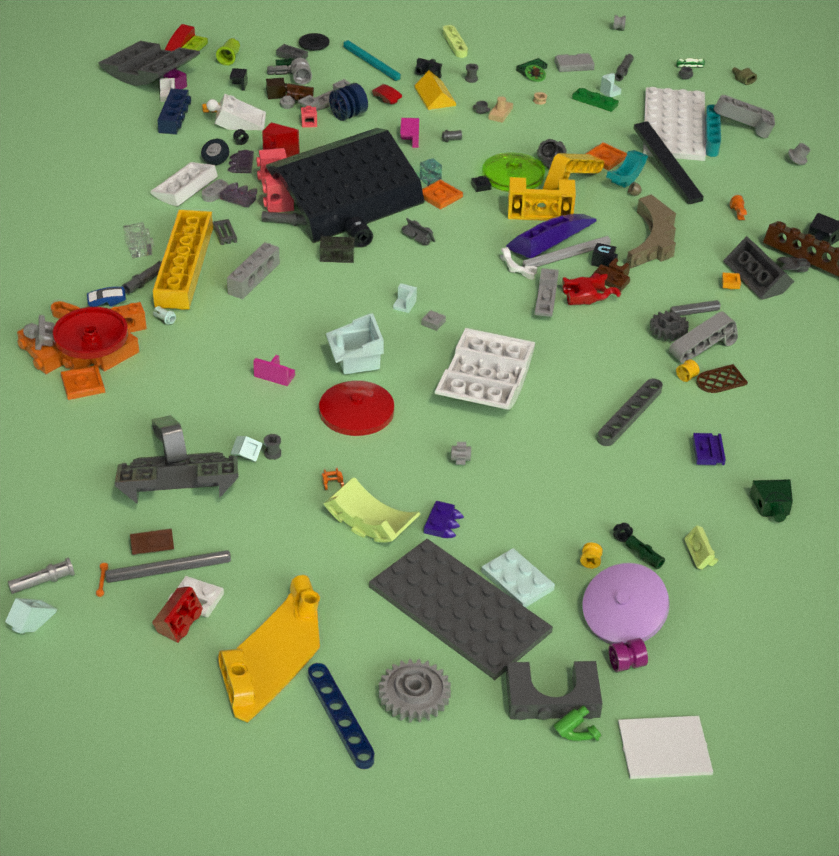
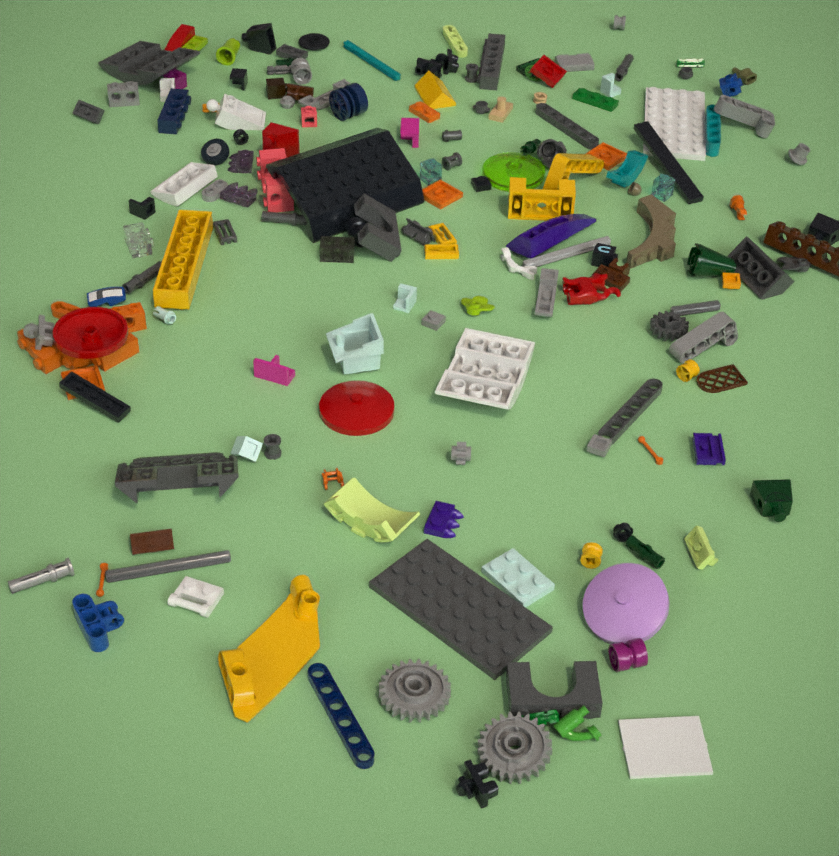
(29, 615): light aqua slope -> none
(88, 111): none -> dark grey plate
(94, 396): none -> black plate
(96, 620): none -> blue piece
(123, 97): none -> light grey brick
(144, 209): none -> black panel
(170, 434): dark grey beam -> none
(178, 614): red slope -> none
(253, 270): light grey brick -> none
(260, 38): none -> black torso
(383, 232): none -> dark grey arch
(387, 93): red slope -> none
(424, 112): none -> orange plate
(439, 235): none -> yellow tile
(441, 251): none -> yellow tile
(448, 61): none -> black hips
(451, 160): none -> dark grey bush
(472, 785): none -> black hips
(476, 305): none -> lime plate
(491, 62): none -> dark grey brick
(520, 762): none -> light grey gear
(530, 147): none -> dark green pin
(548, 71): none -> red plate
(551, 716): none -> green axle
(567, 126): none -> dark grey beam
(599, 445): none -> light grey plate
(659, 460): none -> orange hinge
(663, 187): none -> clear light blue brick
(708, 263): none -> dark green cone
(731, 85): none -> blue brick

